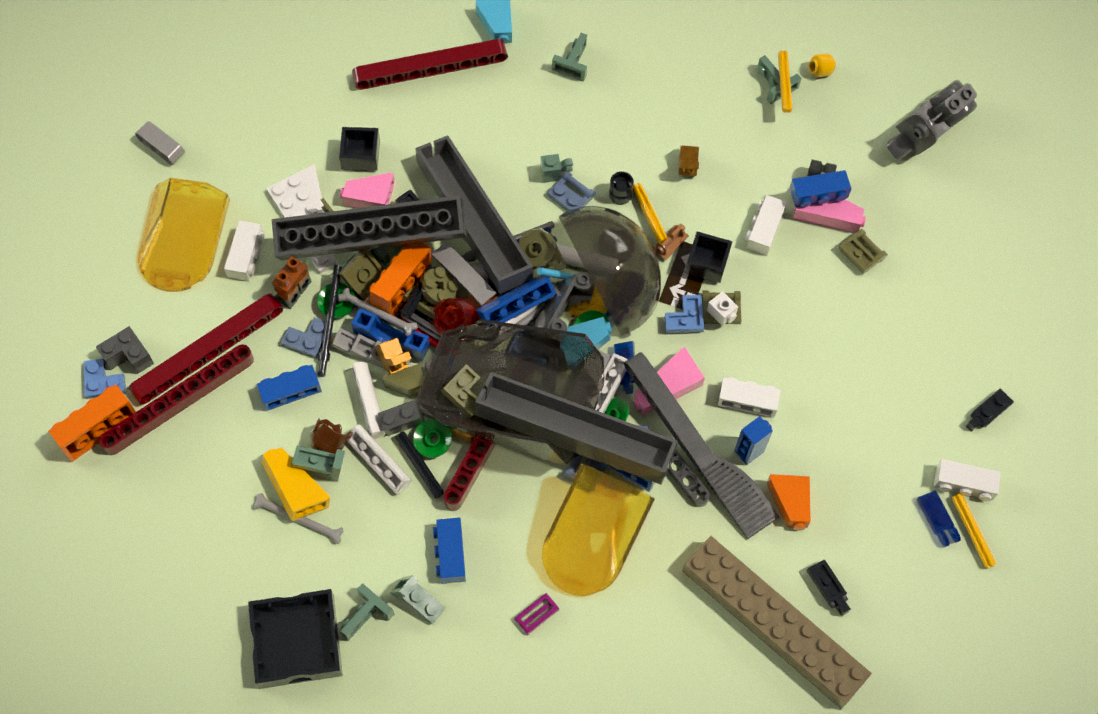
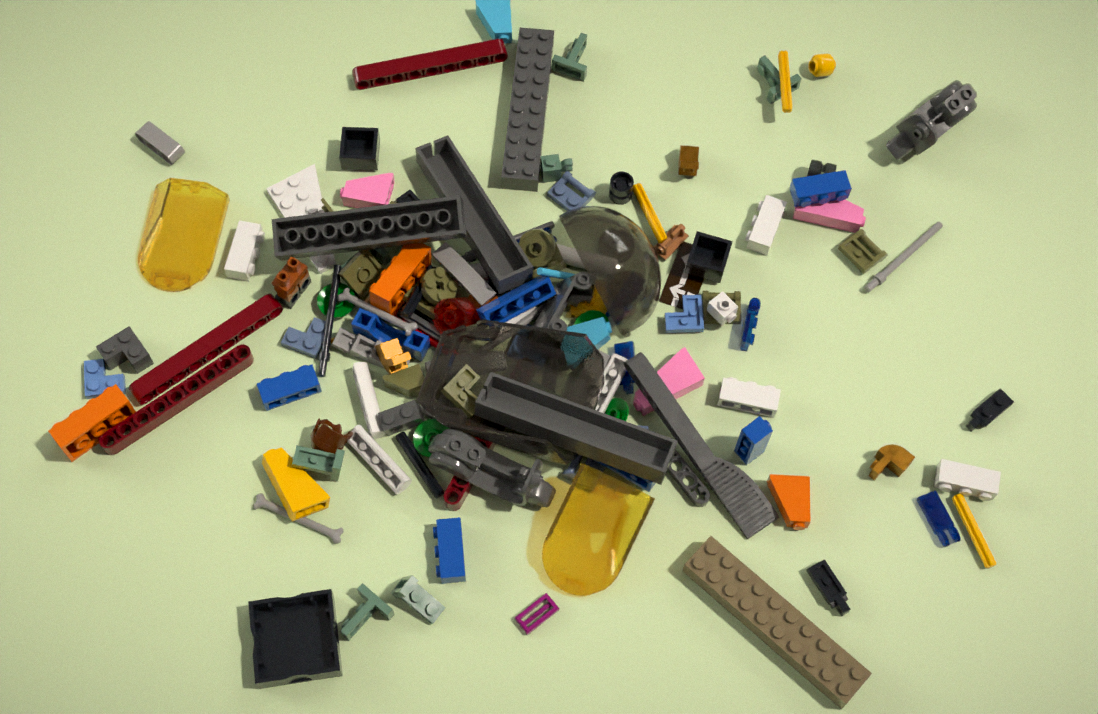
(471, 461): none -> dark grey piece
(527, 110): none -> dark grey brick
(750, 323): none -> clear blue hinge
(880, 277): none -> light grey bar
(893, 457): none -> pearl gold brick

